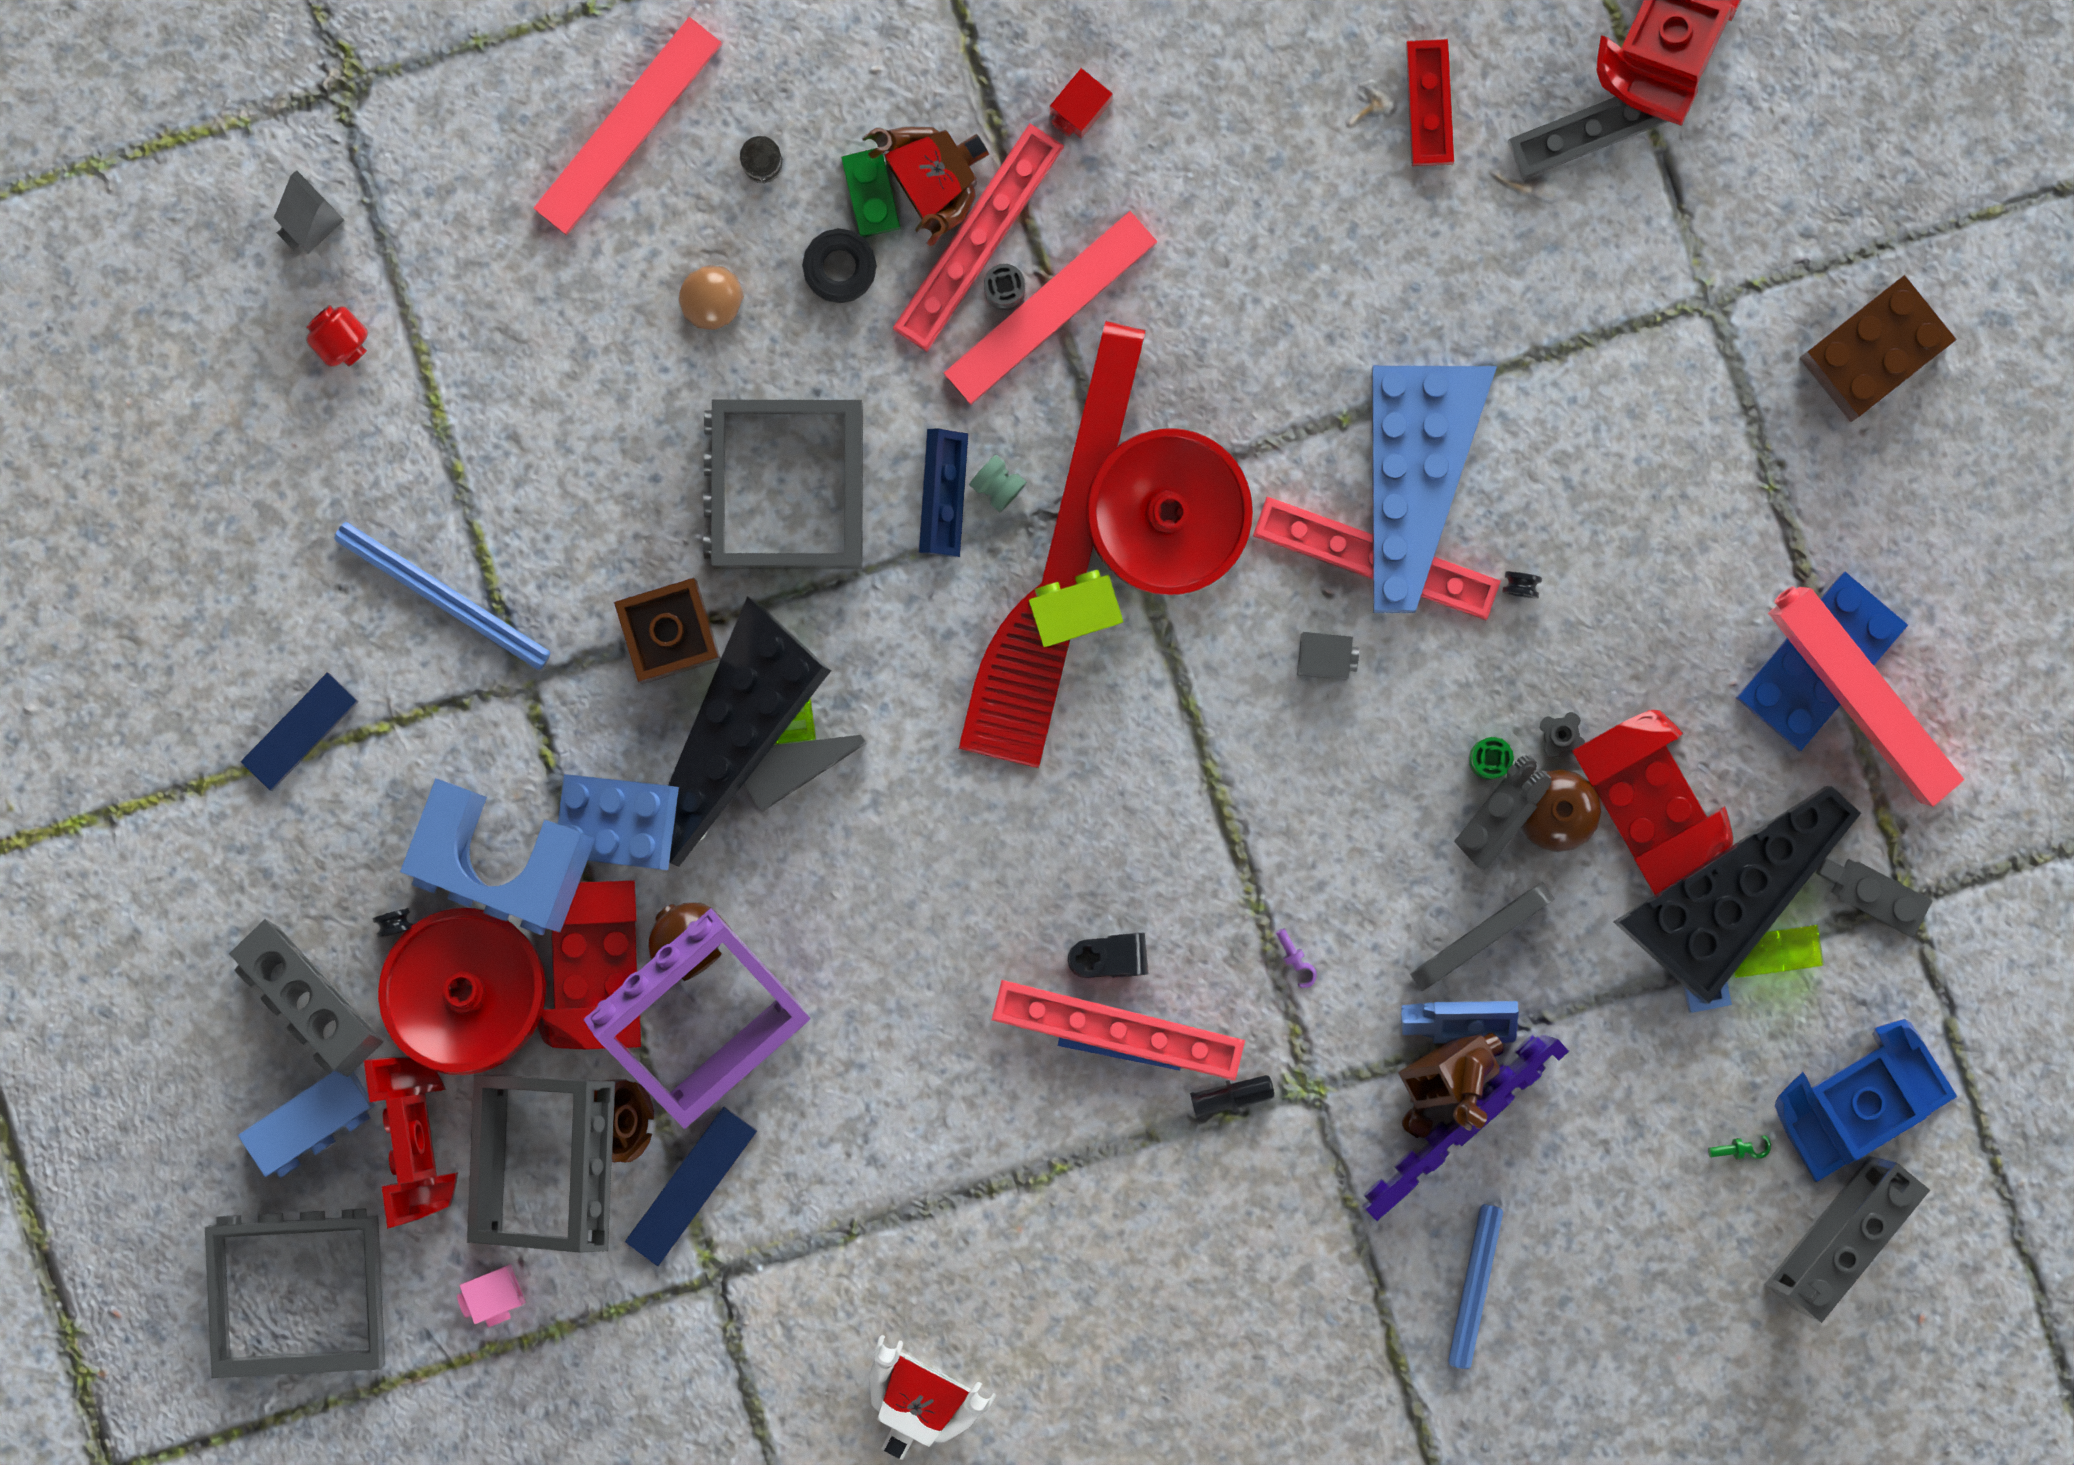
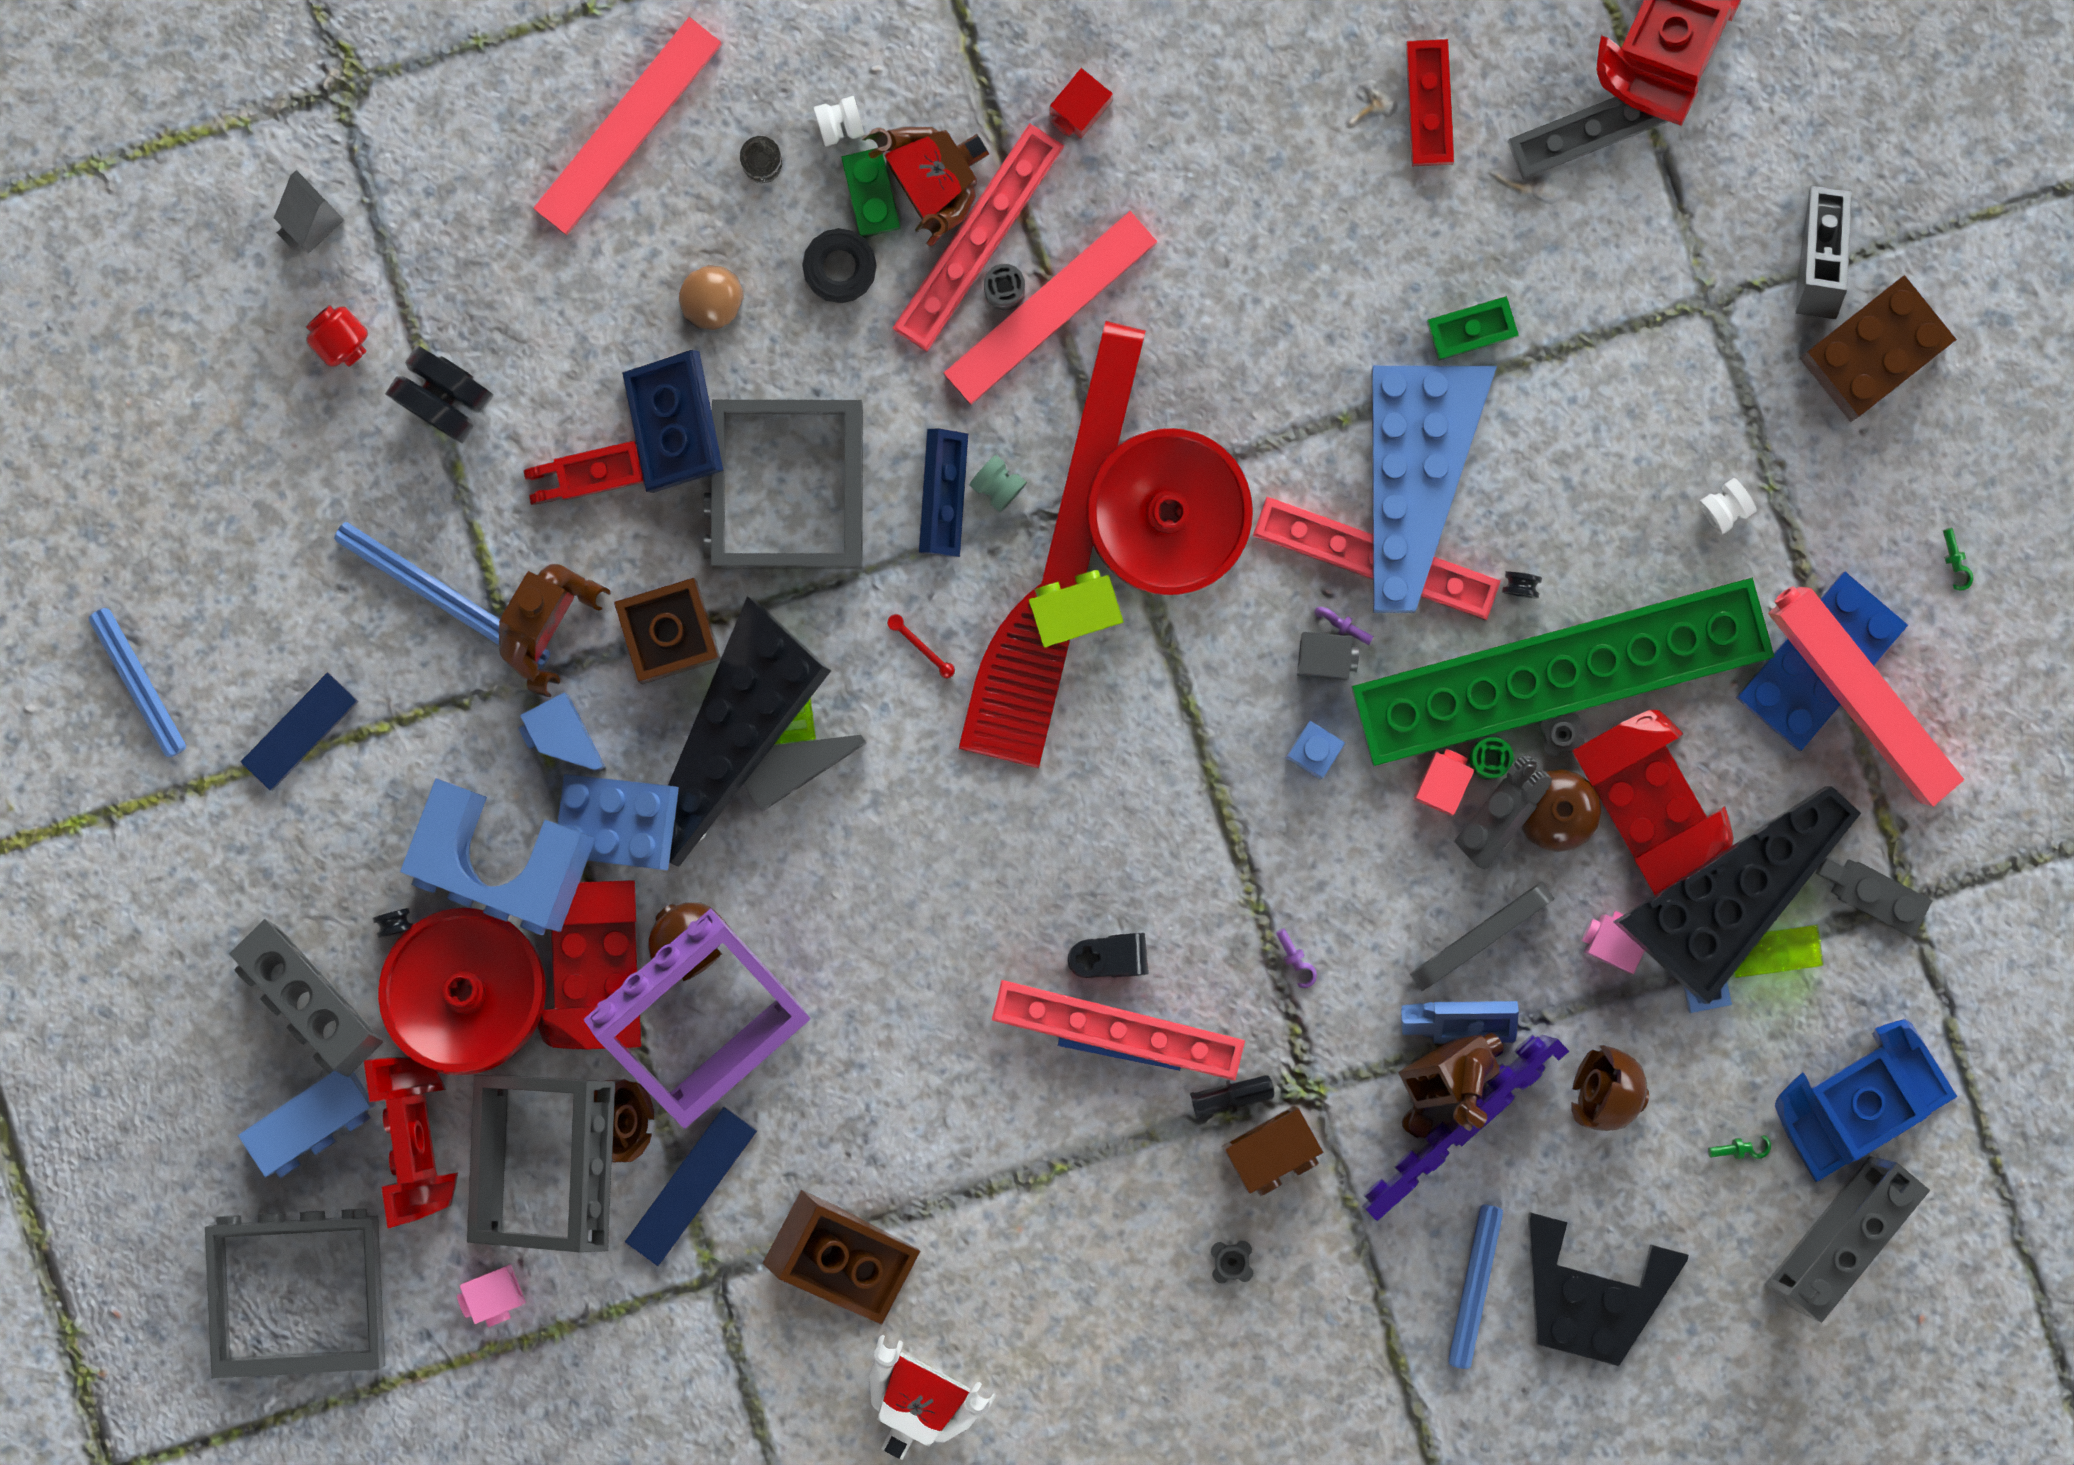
(137, 682): none -> medium blue axle
(442, 389): none -> black wheel
(534, 617): none -> reddish brown torso
(560, 733): none -> medium blue slope
(588, 473): none -> red hinge
(672, 421): none -> dark blue tile
(839, 121): none -> white wheel
(840, 1257): none -> reddish brown slope
(896, 623): none -> red hinge
(1240, 1270): none -> dark grey plate
(1273, 1151): none -> reddish brown brick
(1315, 750): none -> medium blue brick
(1343, 625): none -> medium lavender hand
(1444, 782): none -> coral brick
(1472, 328): none -> green plate
(1562, 671): none -> green plate
(1587, 1311): none -> black wing
(1610, 1091): none -> reddish brown cylinder
(1612, 944): none -> bright pink brick
(1724, 508): none -> white wheel
(1824, 253): none -> dark grey slope
(1955, 558): none -> green hand

